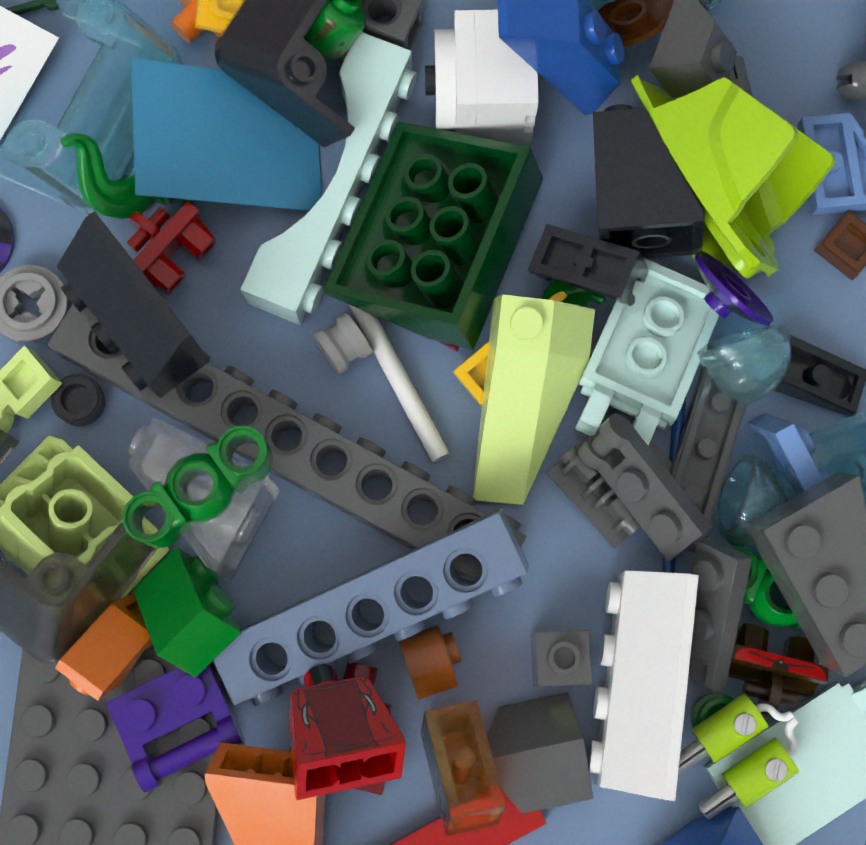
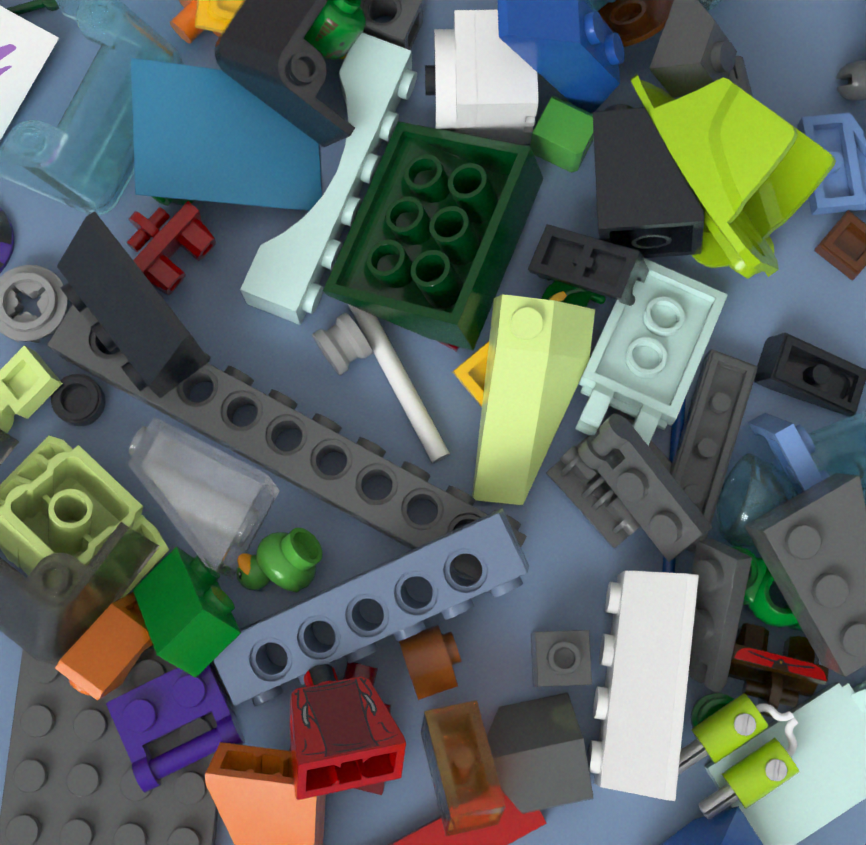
(100, 193): green piece -> none
(173, 494): green piece -> none
(283, 559): none -> bright green animal
(563, 134): none -> bright green piece
(729, 292): dark purple dish -> none
(748, 362): clear light blue hat -> none

